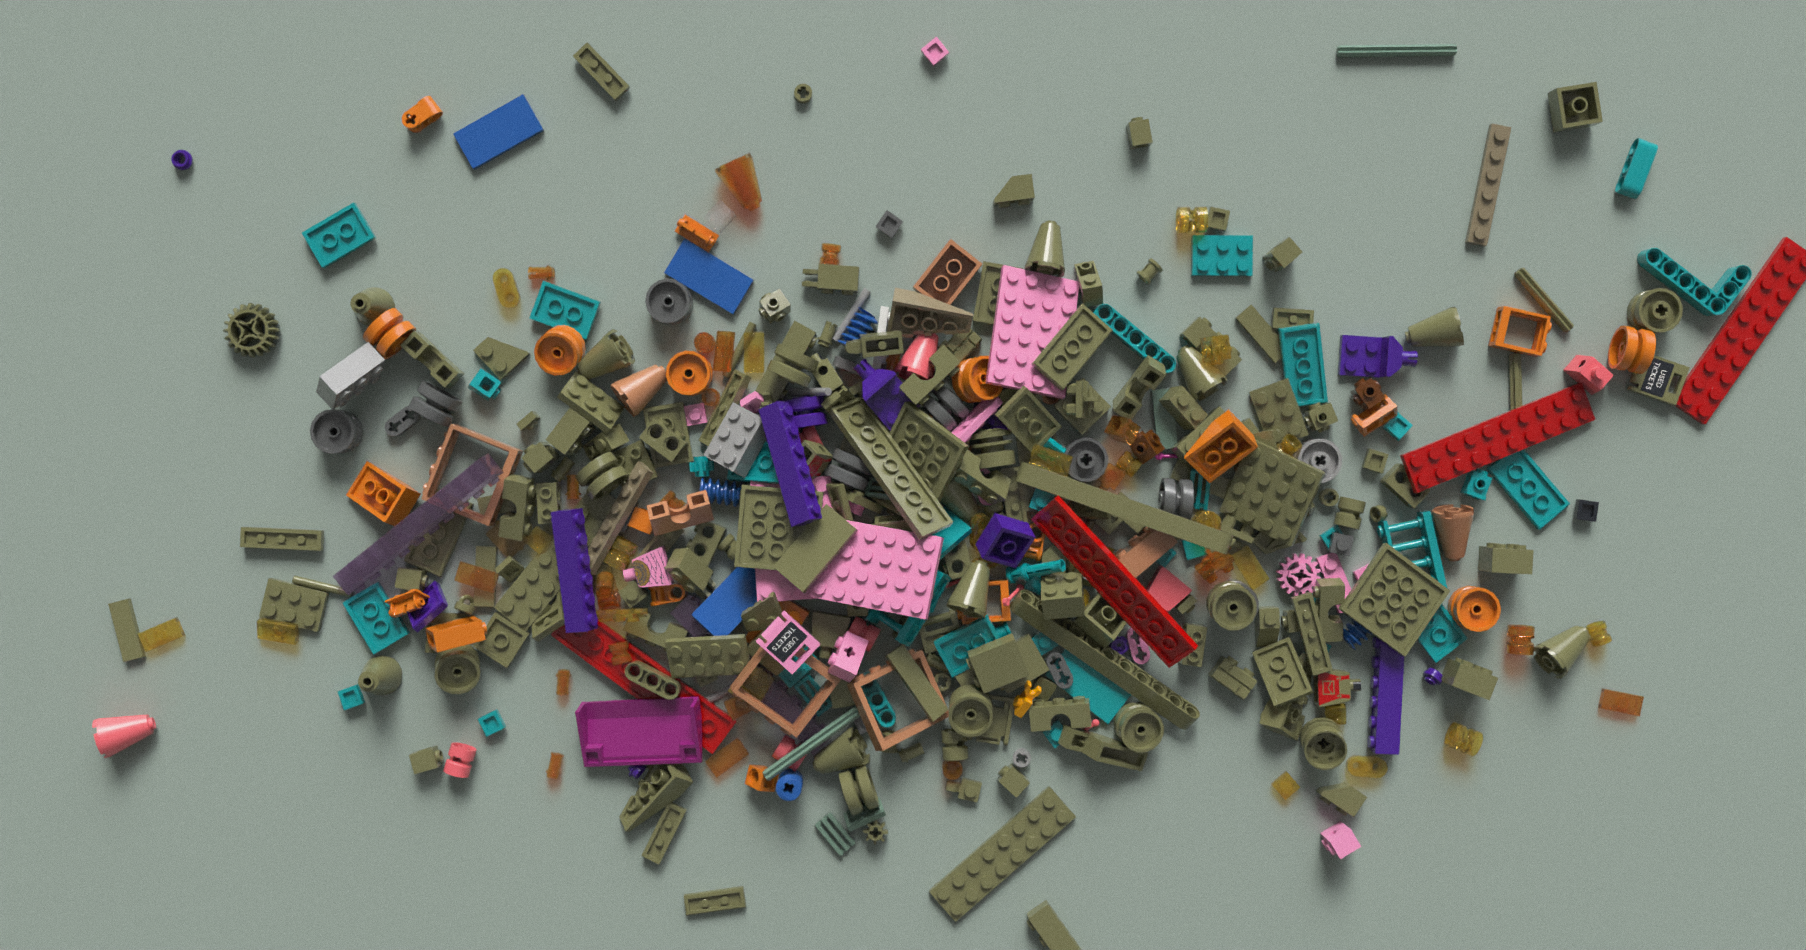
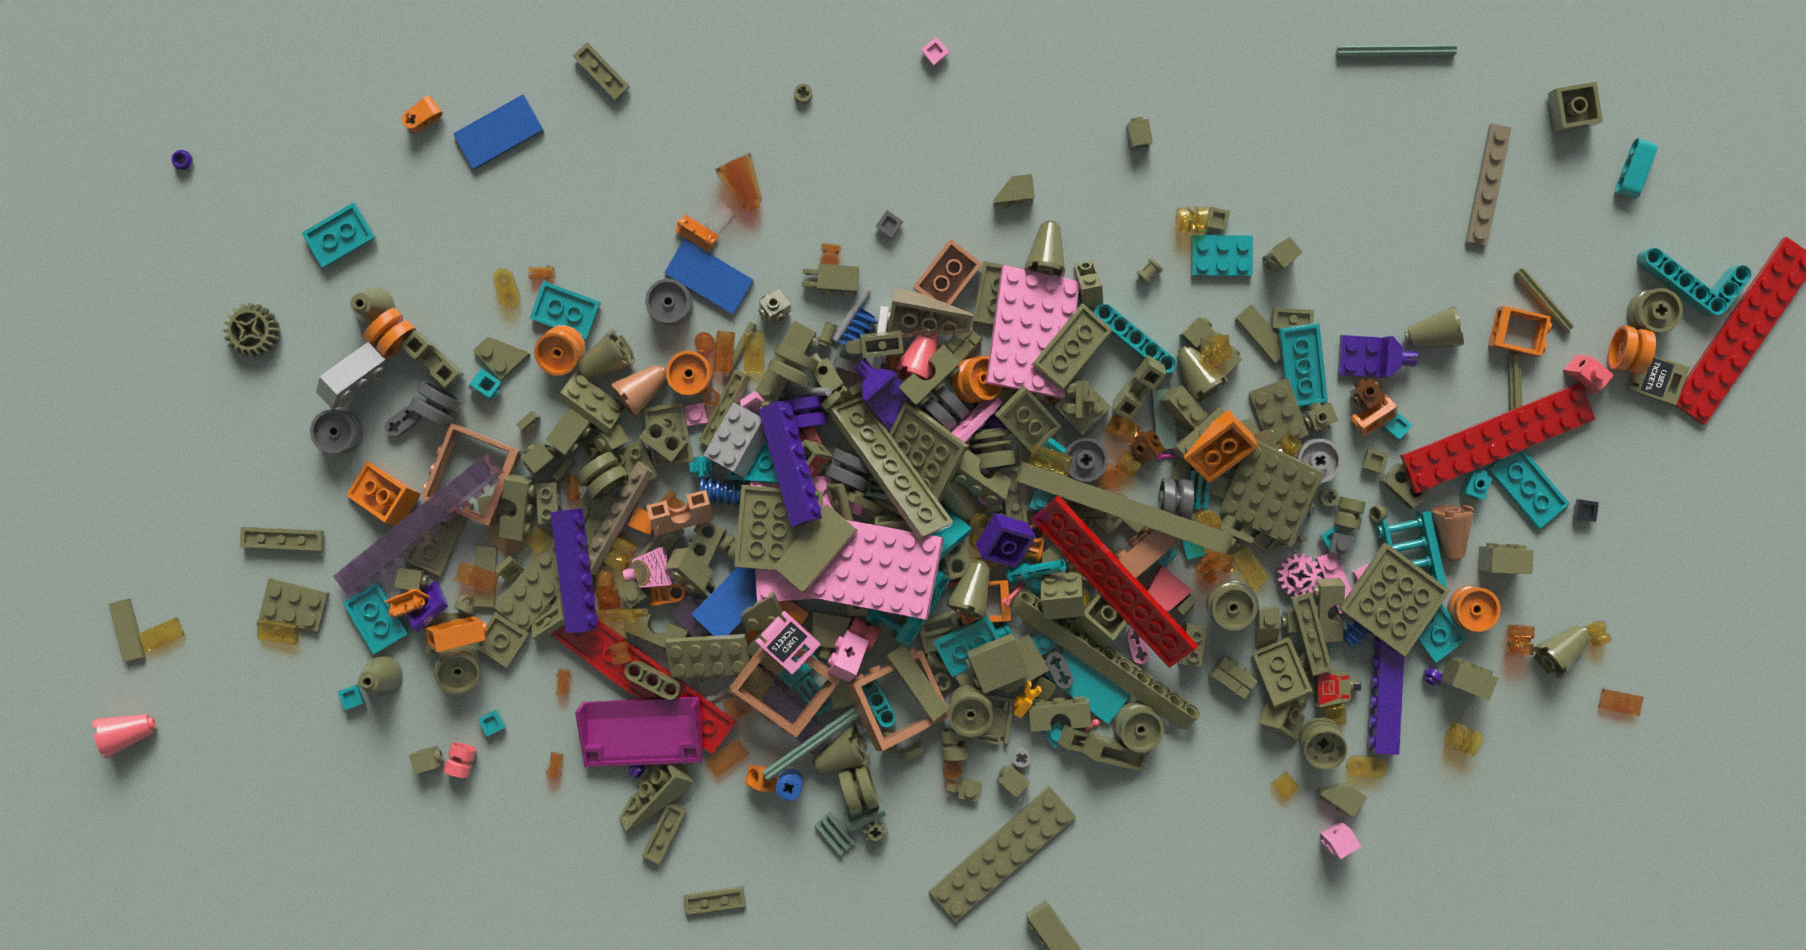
(320, 585): olive bar -> none
(785, 746): coral wheel -> none
(1120, 640): dark purple plate -> none

